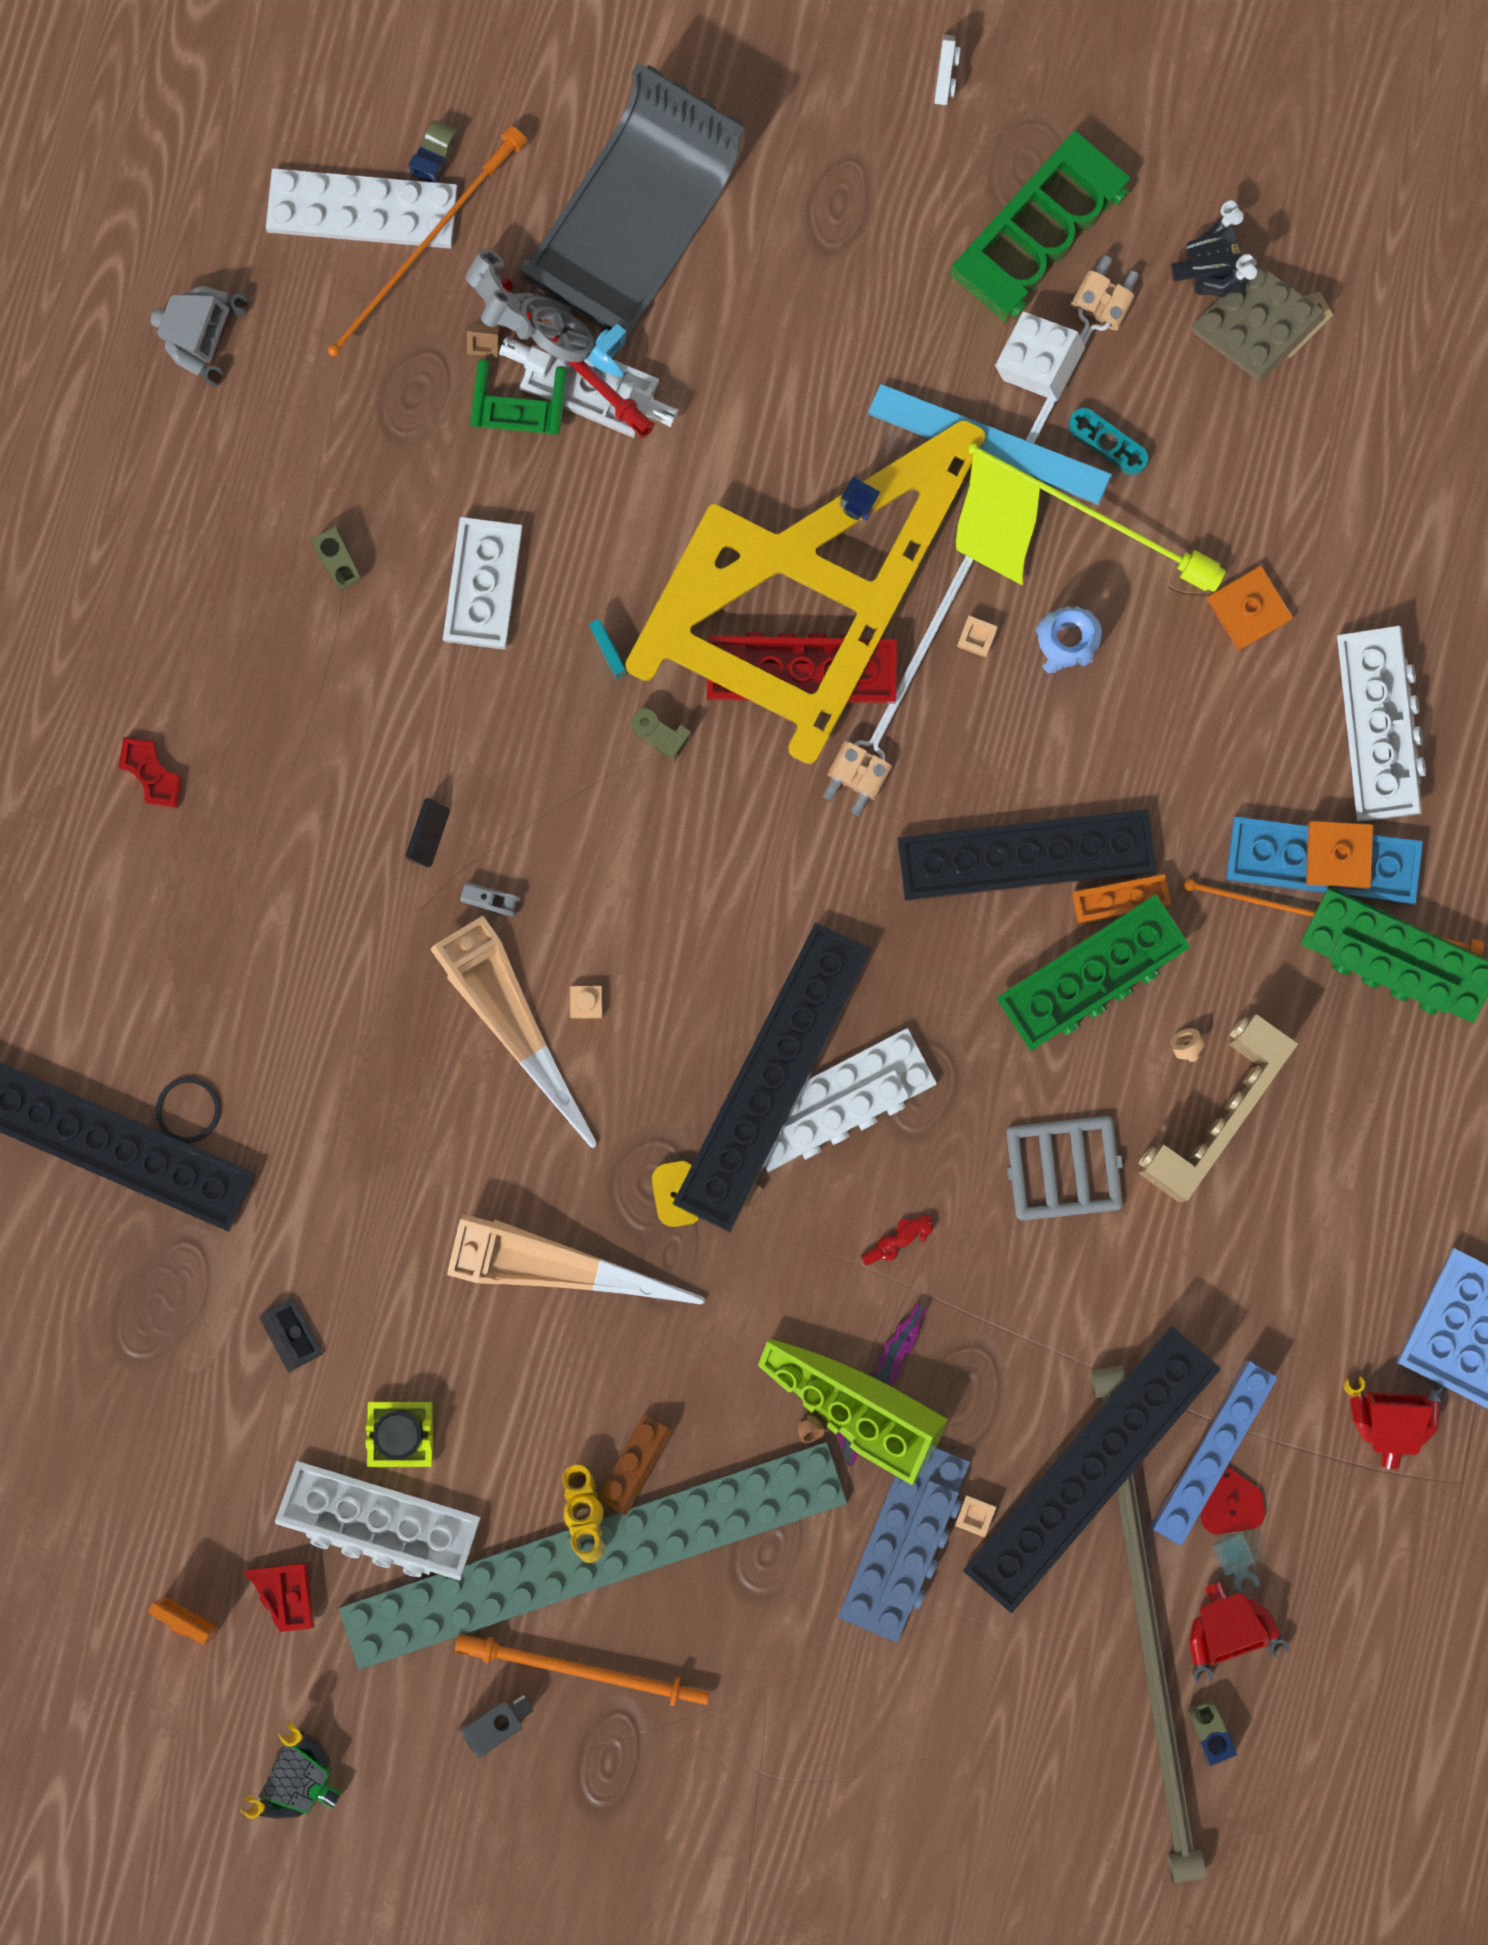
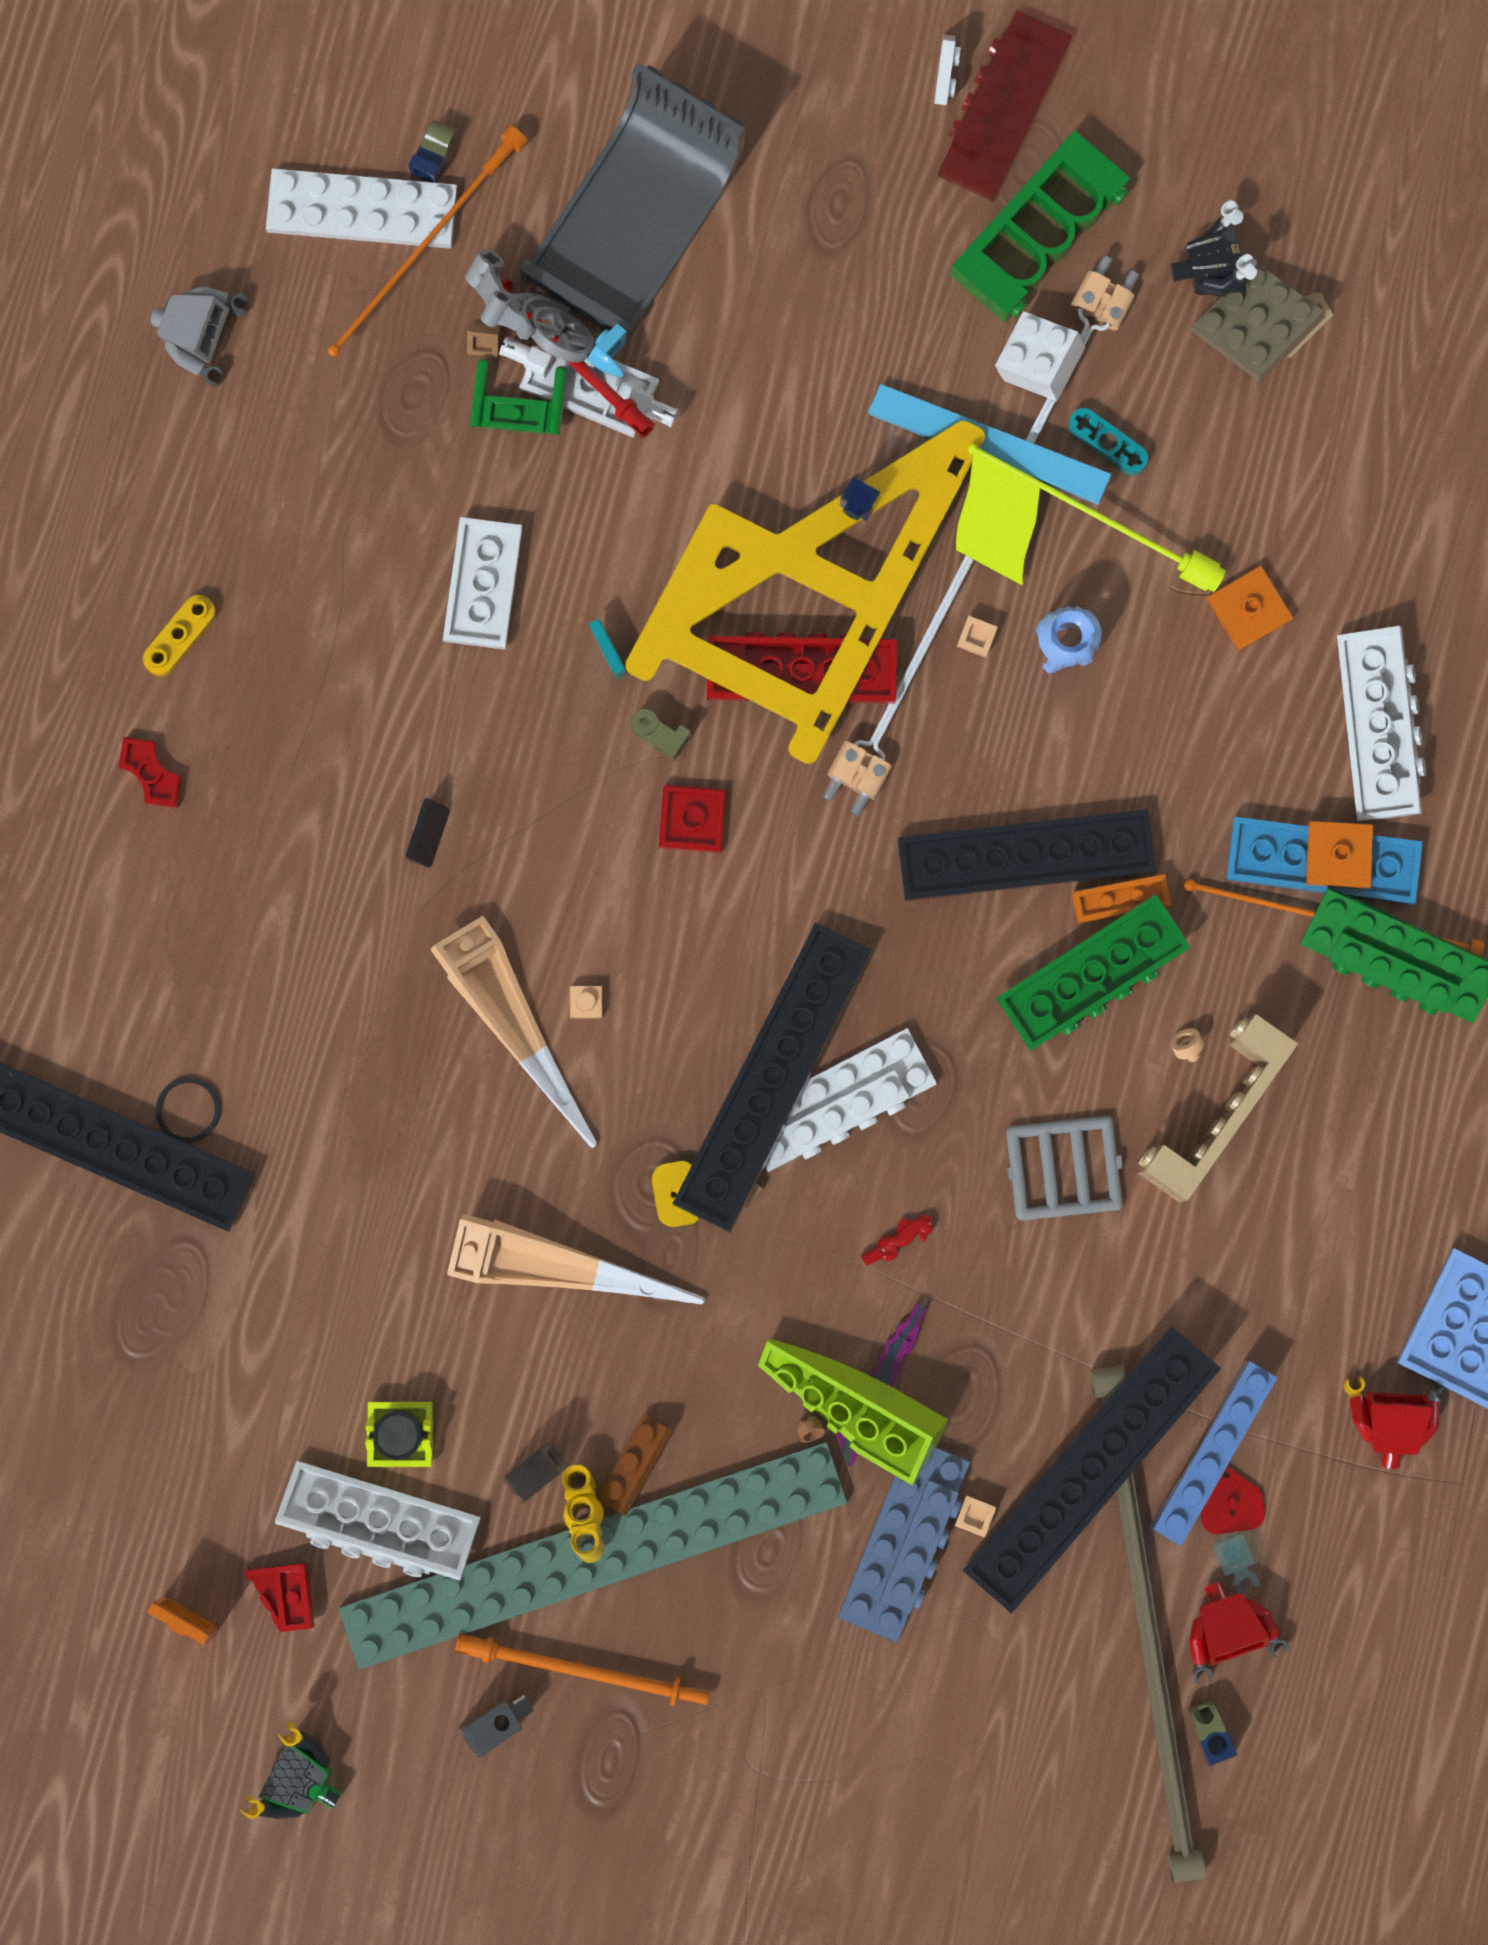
(176, 649): none -> yellow plate
(290, 1335): black slope -> none
(336, 558): olive leg -> none
(484, 898): light grey bar -> none
(535, 1472): none -> clear smoke torso
(692, 818): none -> red tile
(1003, 104): none -> clear red plate

